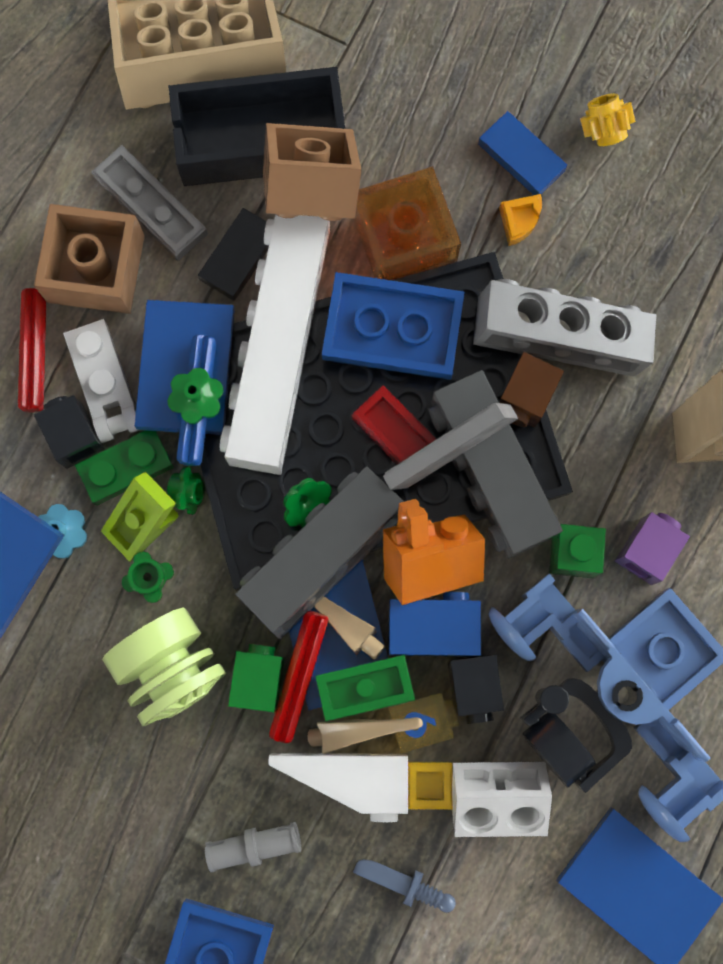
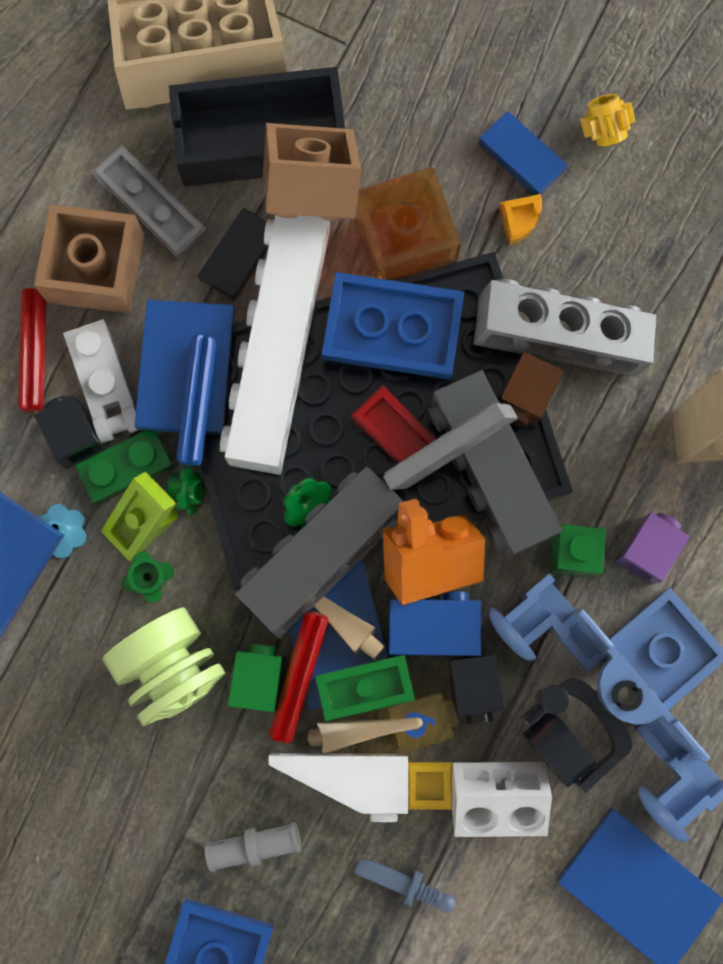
(197, 405): green plant -> none

